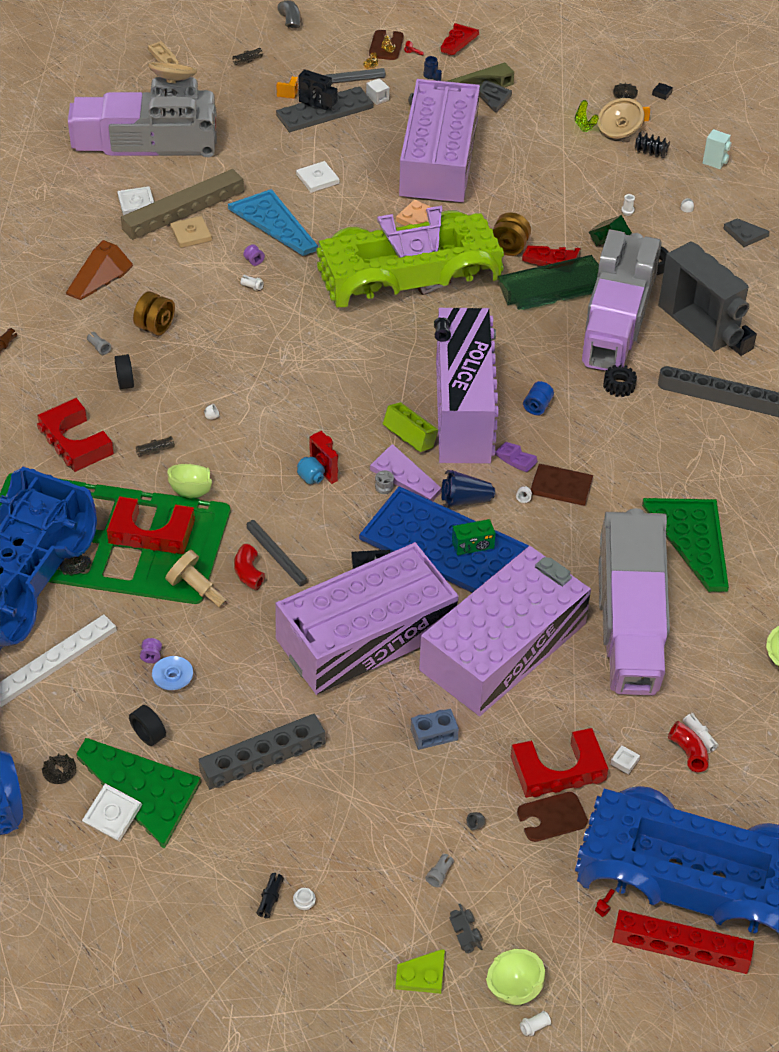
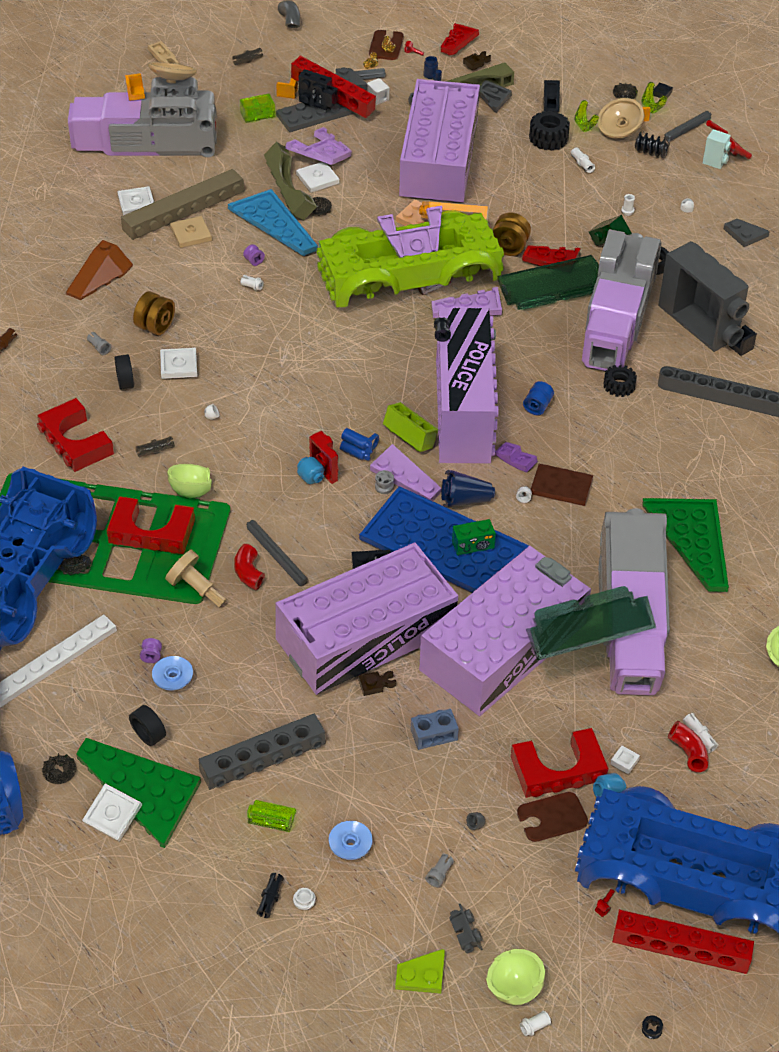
(135, 87): none -> light orange panel
(178, 363): none -> white plate
(257, 108): none -> clear neon green brick
(271, 815): none -> clear neon green panel
(280, 161): none -> olive arch
(324, 203): none -> clear smoke gear
(326, 150): none -> lavender wing
(349, 94): none -> red brick
(350, 832): none -> light blue dish
(351, 76): none -> dark grey wing
(358, 444): none -> blue piece
(373, 683): none -> dark brown plate
(451, 206): none -> light orange panel
(476, 61): none -> dark brown plate
(480, 300): none -> lavender wing
(549, 130): none -> black tyre
(551, 95): none -> black slope
(582, 160): none -> white pin
(599, 620): none -> clear green slope
(609, 781): none -> dark azure head
(648, 100): none -> clear neon green helmet
(649, 1033): none -> black bush
(687, 126): none -> dark grey axle
(735, 148): none -> red plate

